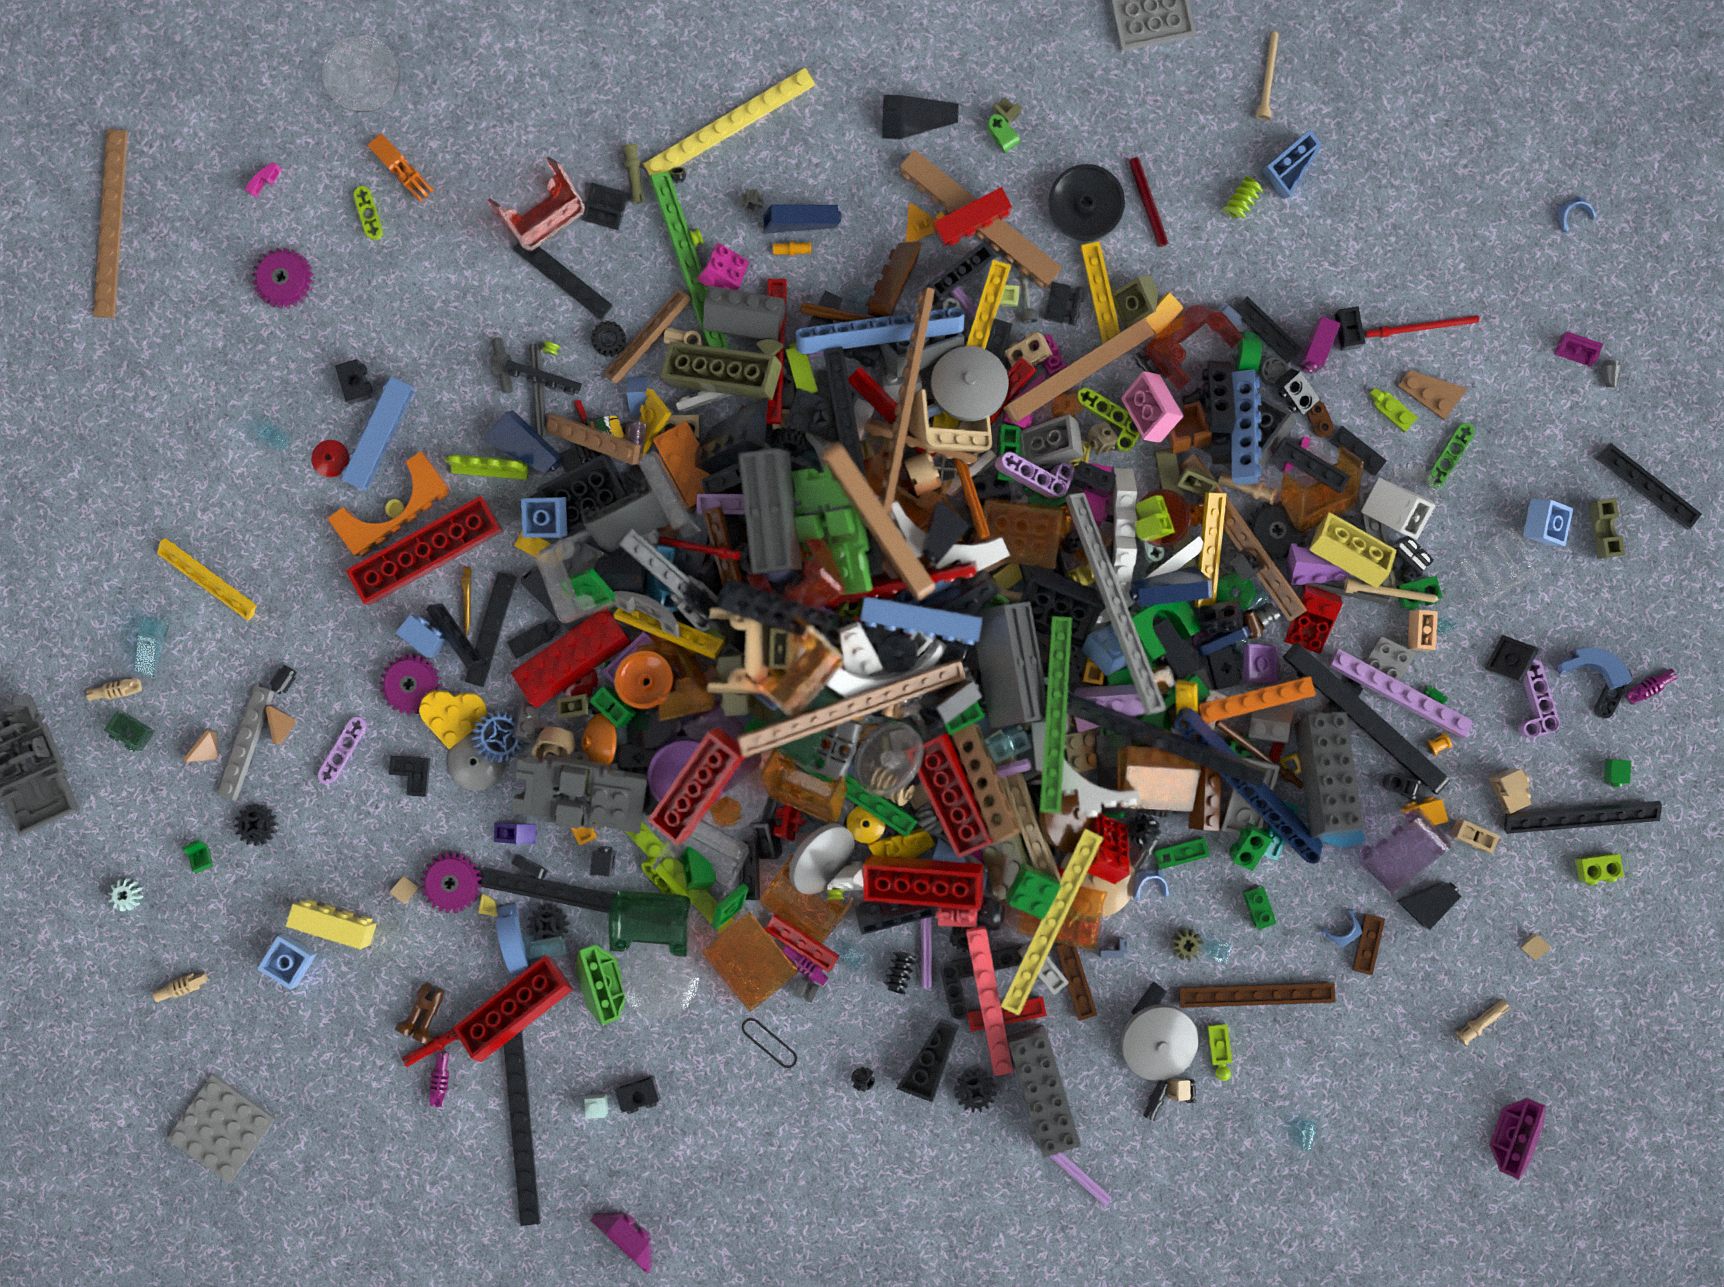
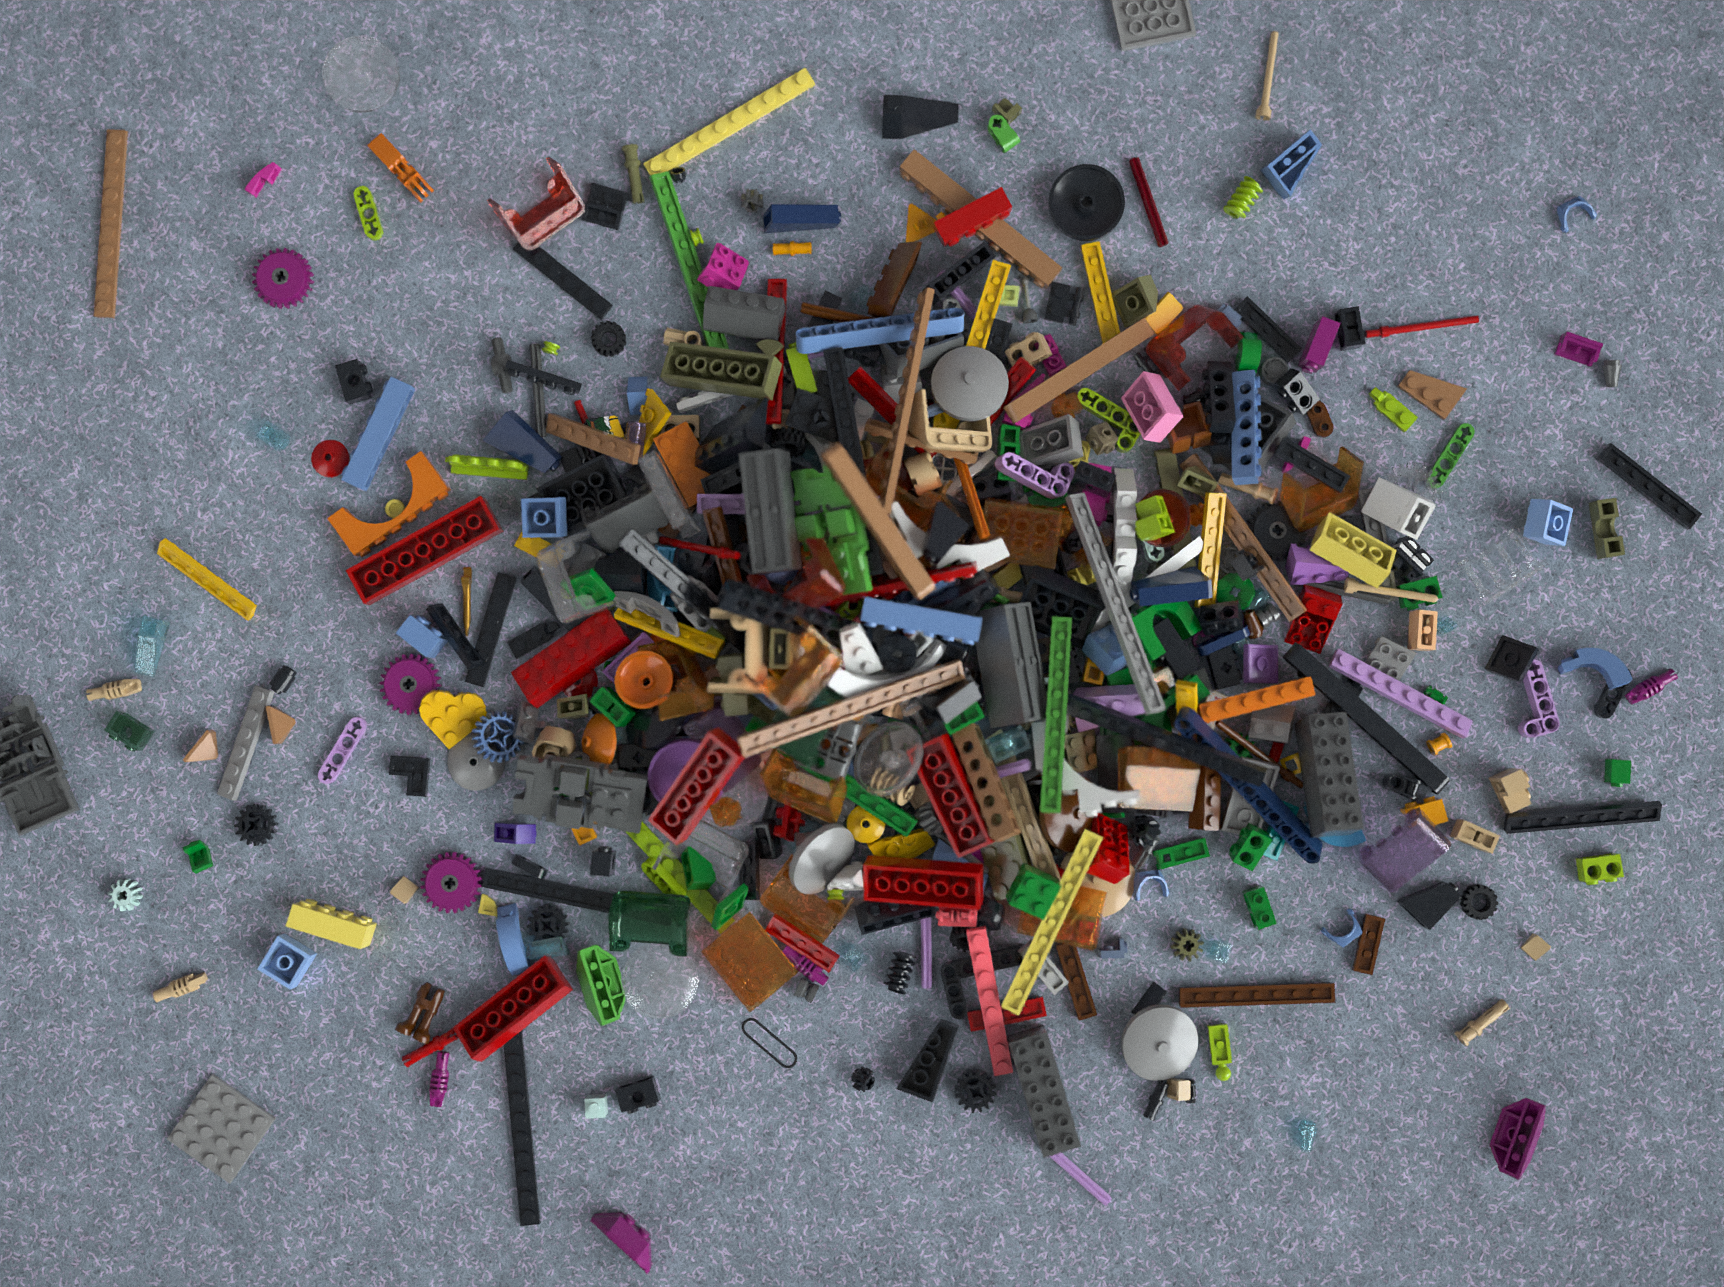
(647, 336): medium nougat plate -> none
(1372, 460): black plate -> none
(1466, 902): none -> black tyre

